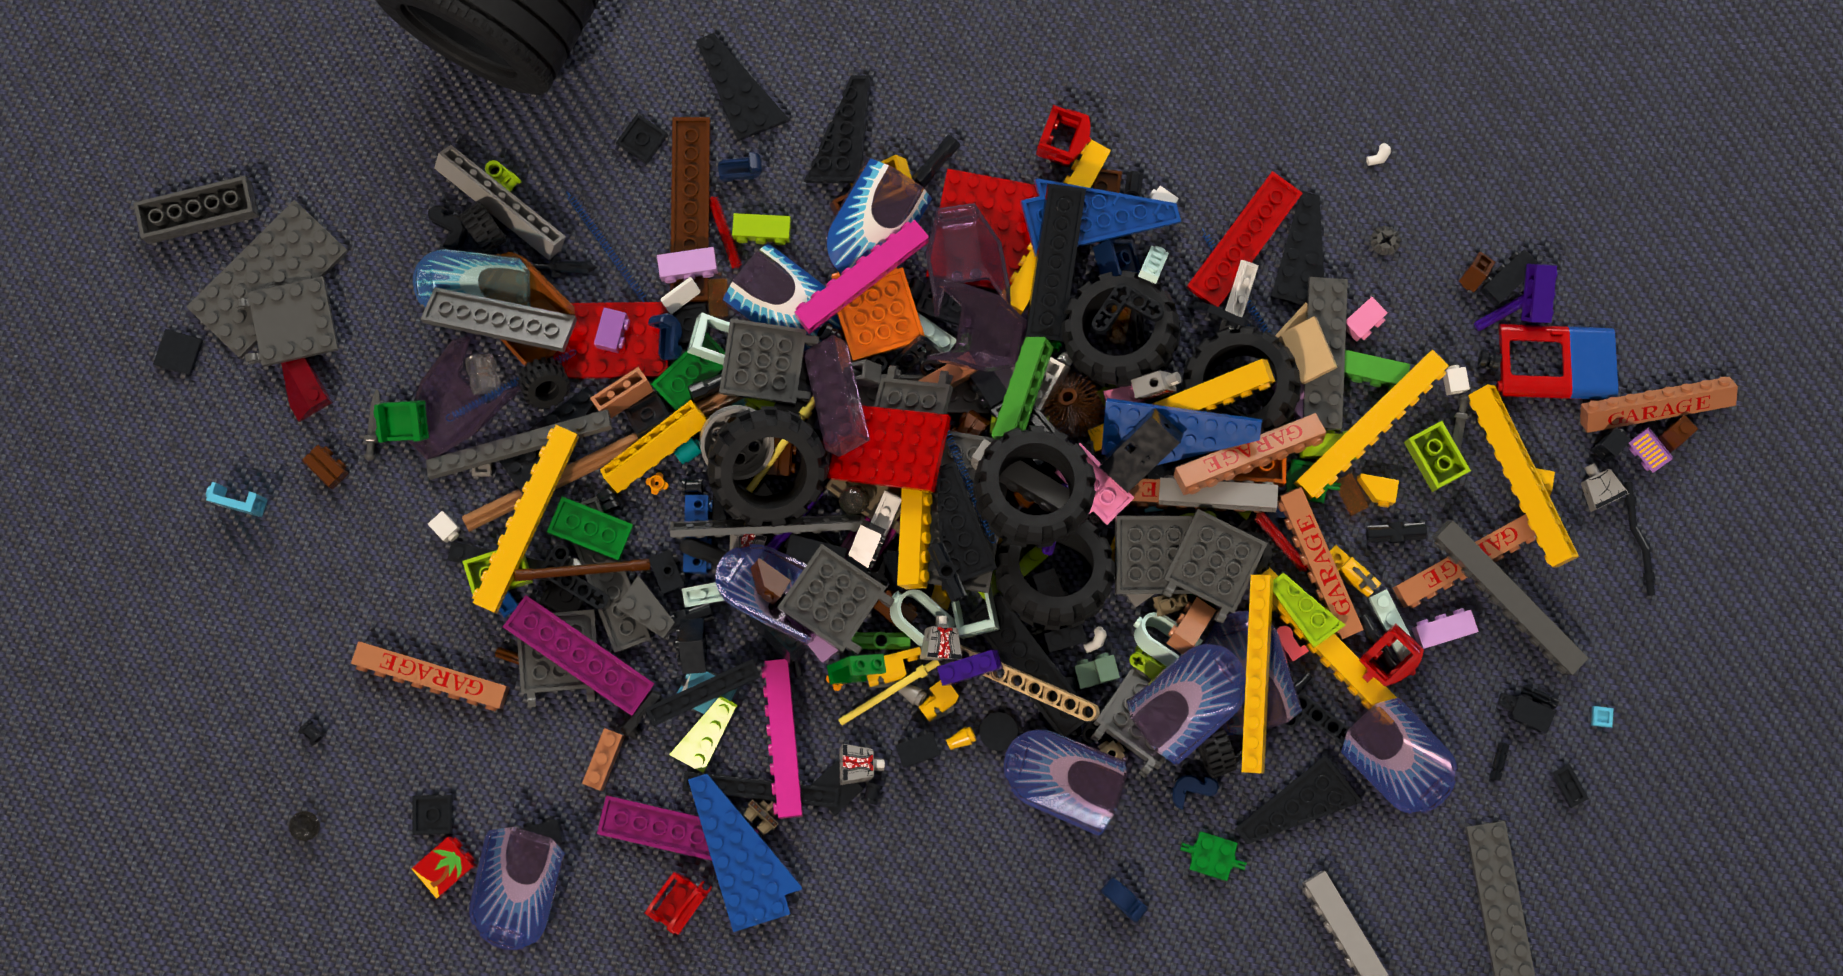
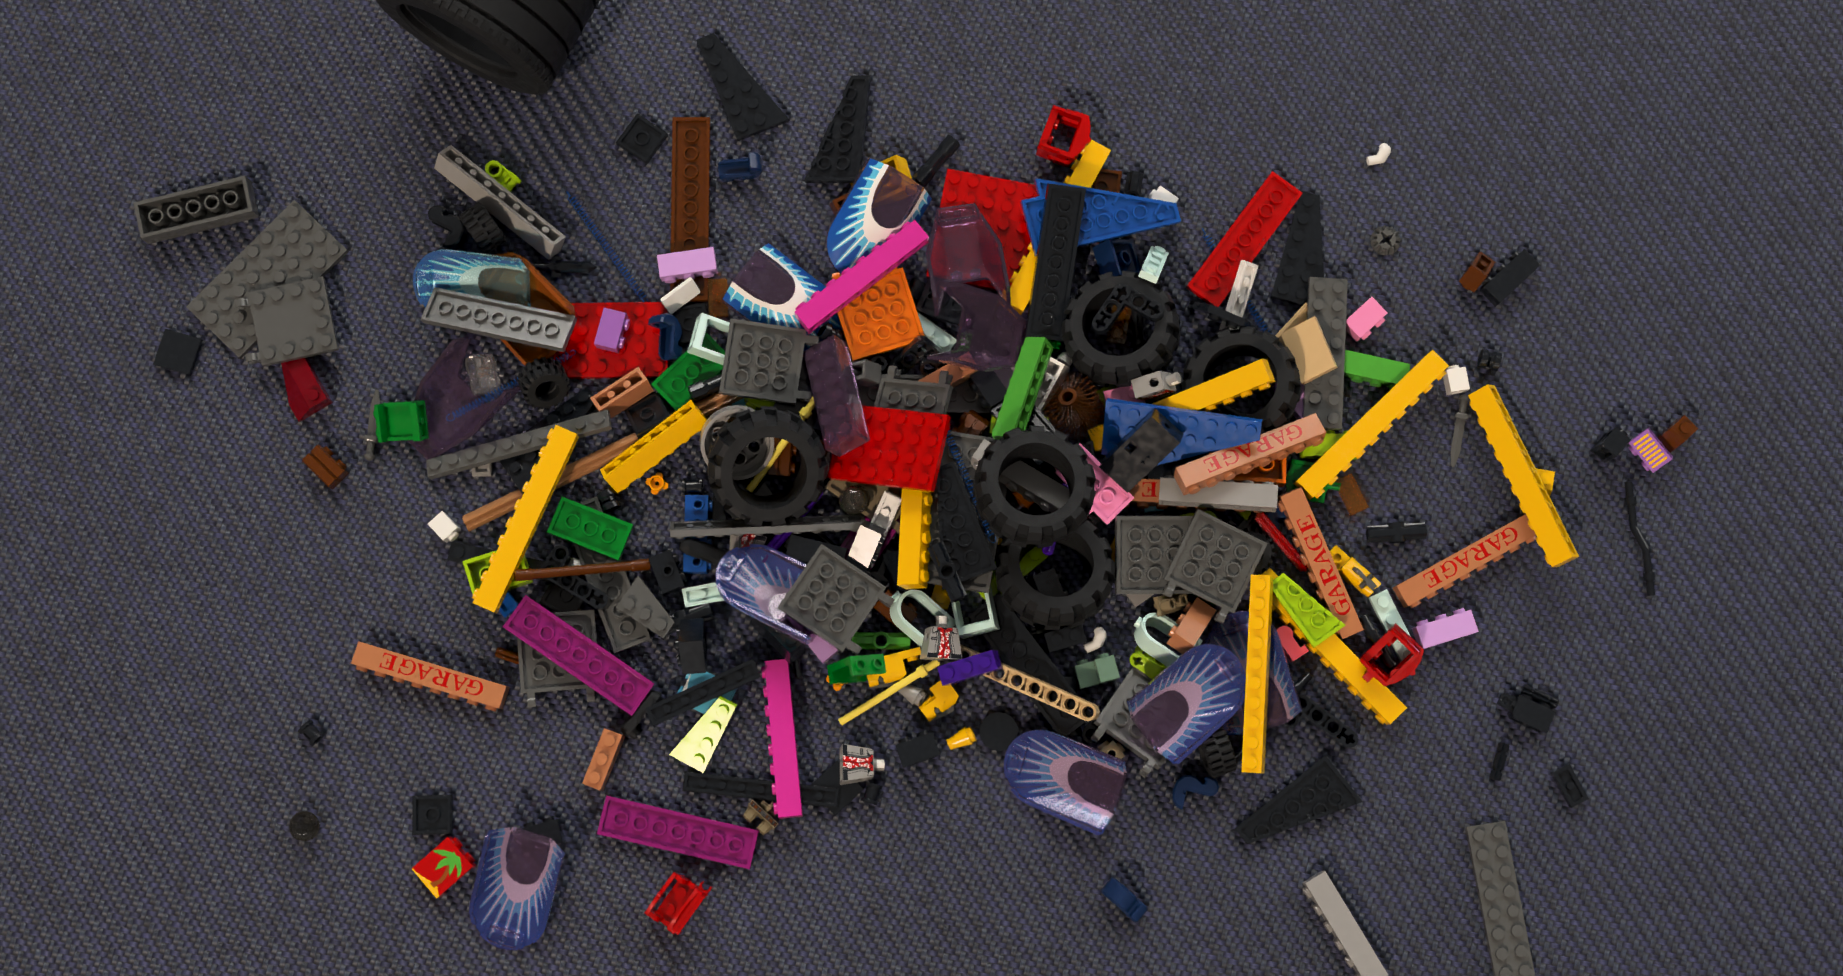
(254, 504): medium azure panel -> none
(688, 450): teal brick -> none
(724, 232): red axle -> none
(745, 866): blue wing -> none
(761, 228): lime brick -> none
(768, 581): reddish brown slope -> none
(1213, 856): green plate -> none
(1379, 489): yellow slope -> none
(1401, 757): clear purple windscreen -> none
(1437, 456): lime brick -> none
(1499, 313): dark purple axle -> none
(1509, 597): dark grey brick -> none
(1539, 293): dark purple brick -> none
(1587, 362): piece -> none
(1601, 487): light grey torso -> none
(1602, 717): medium azure tile -> none
(1658, 404): nougat brick -> none

